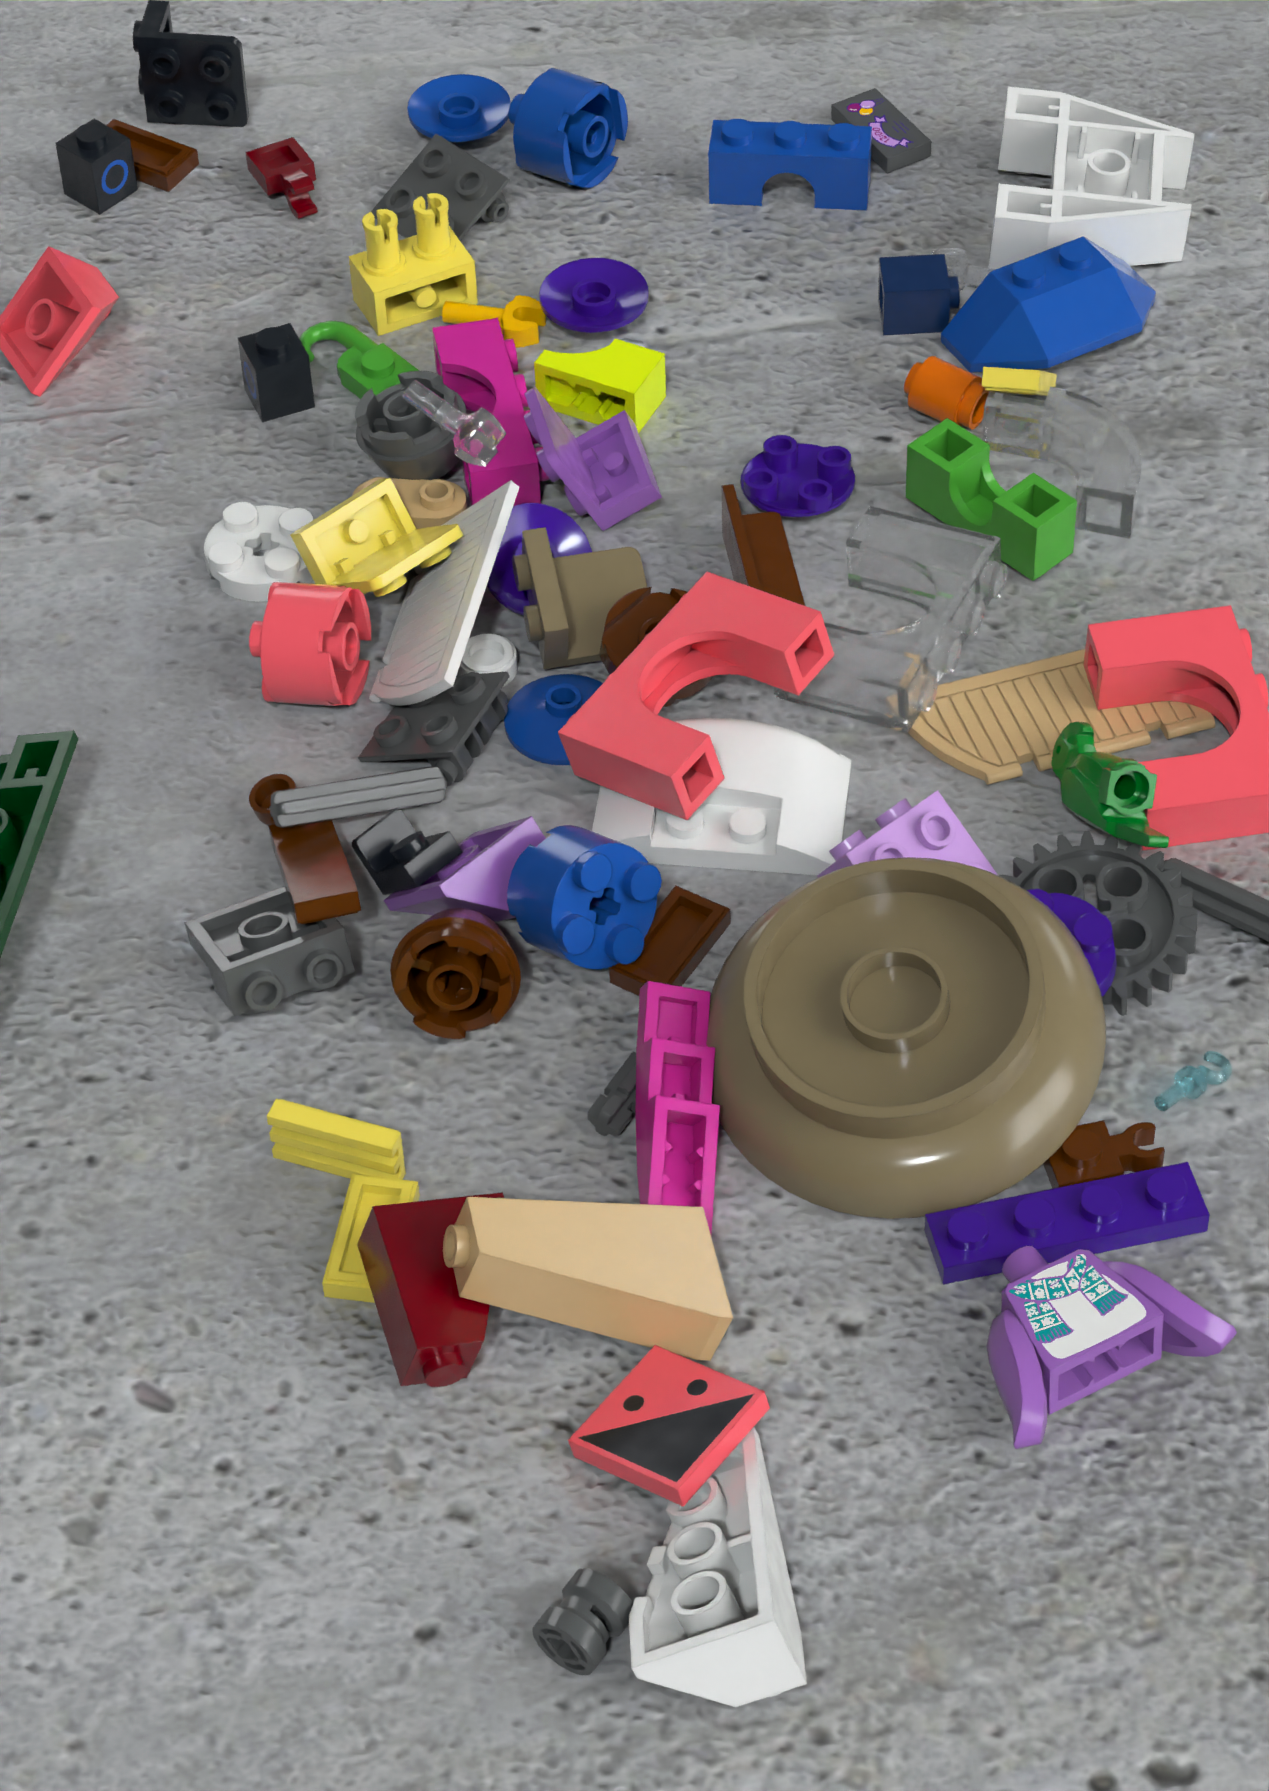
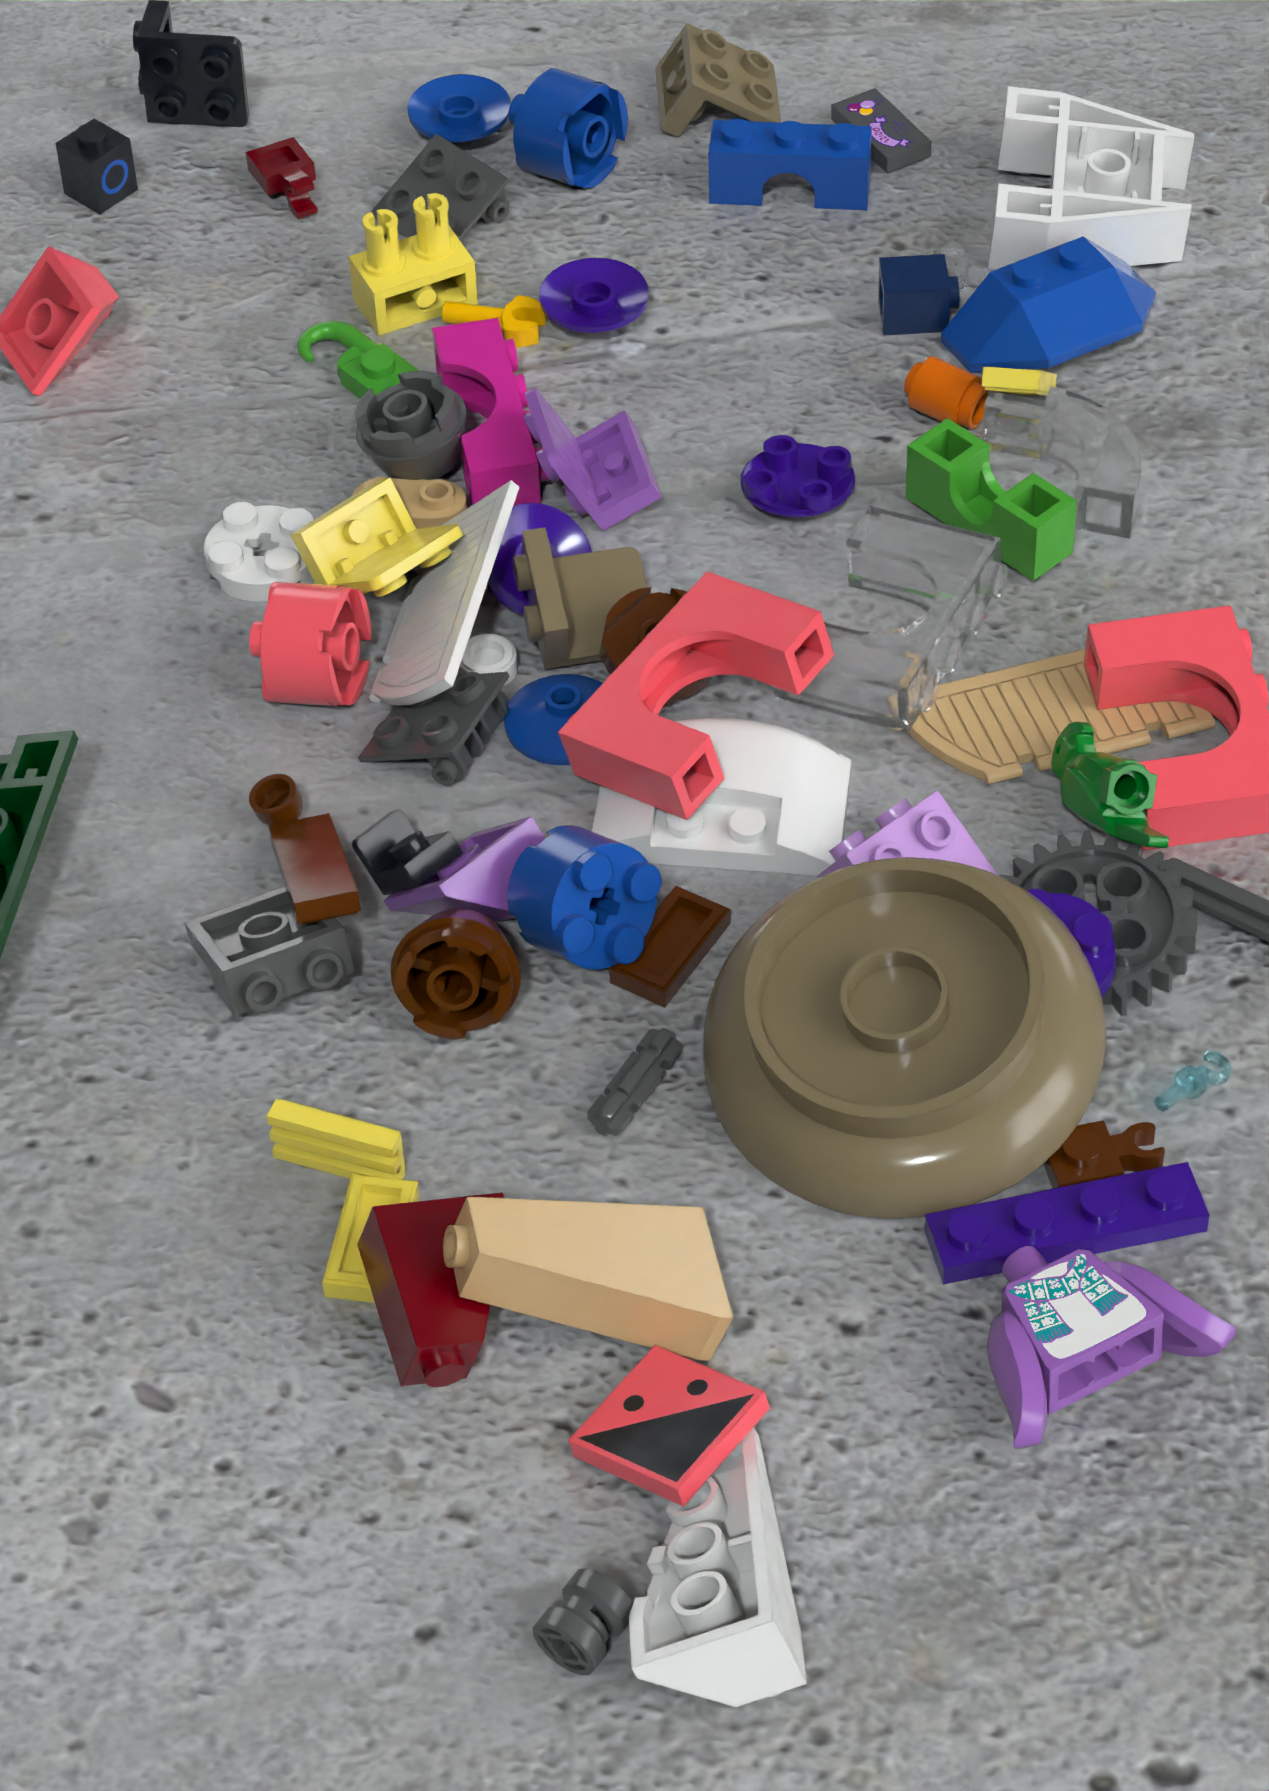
(156, 158): reddish brown tile -> none
(276, 372): black brick -> none
(357, 797): axle -> none
(473, 434): clear bar -> none
(603, 382): neon yellow arch -> none
(674, 1099): dark pink slope -> none
(708, 68): none -> dark tan bracket
(758, 549): reddish brown panel -> none

